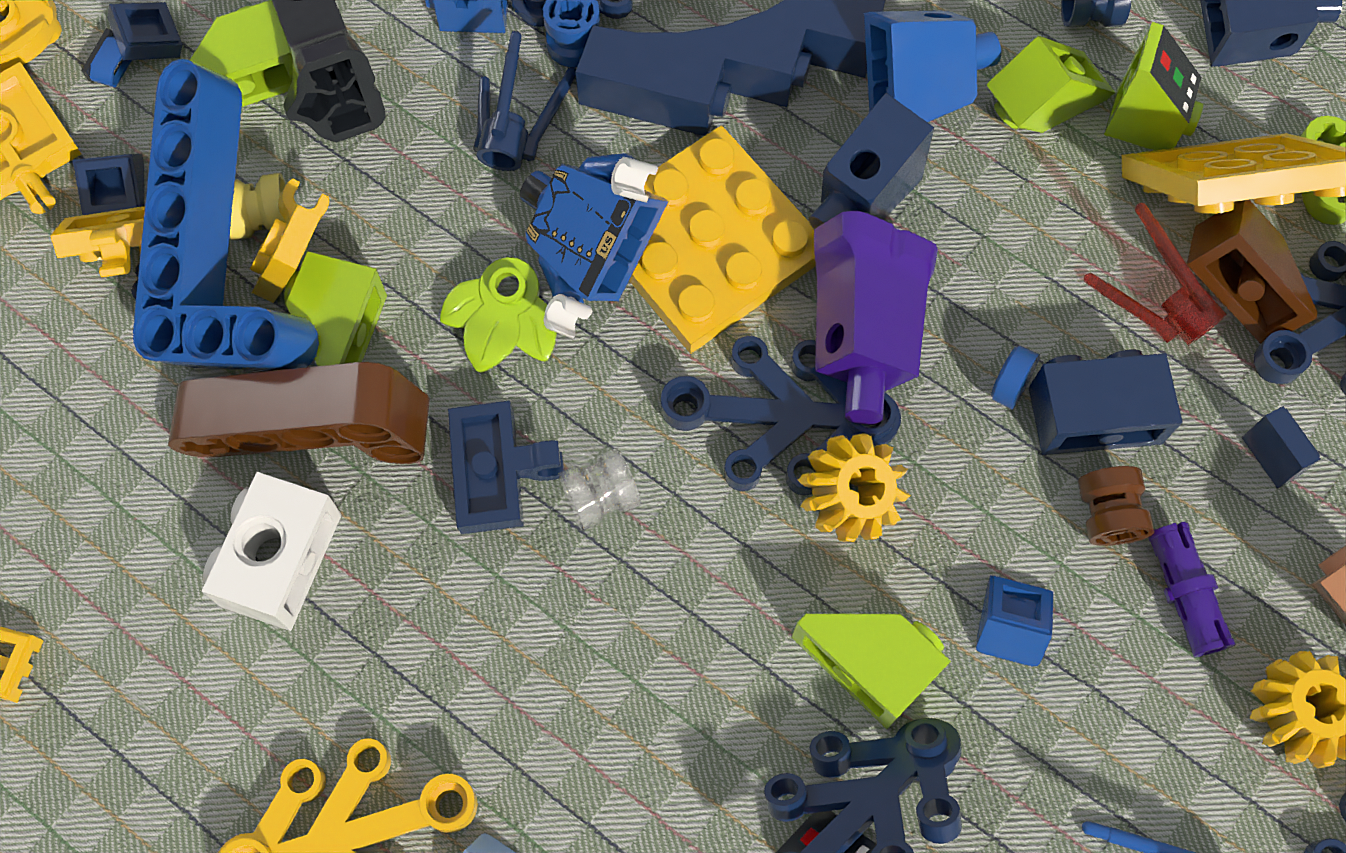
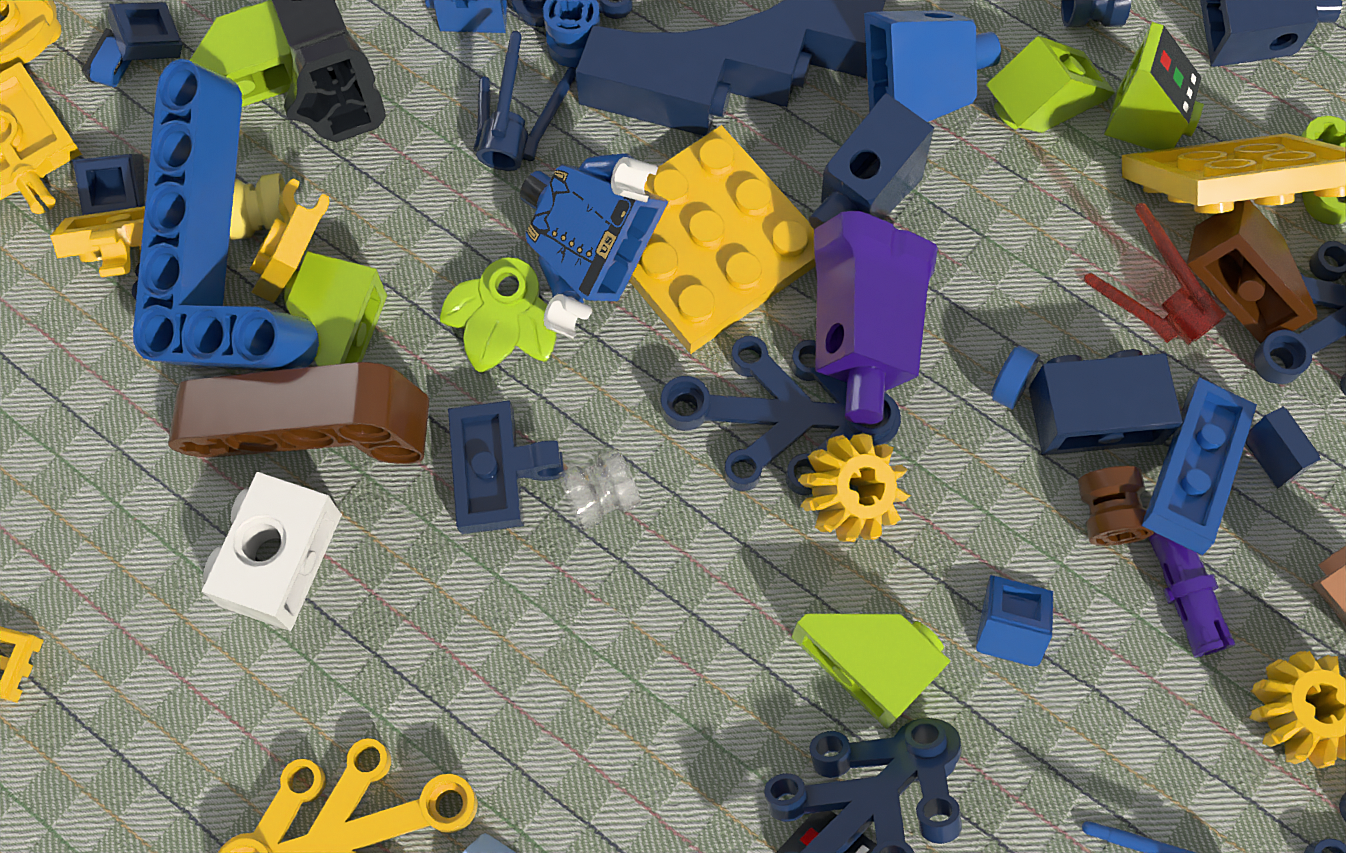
(1200, 467): none -> blue plate

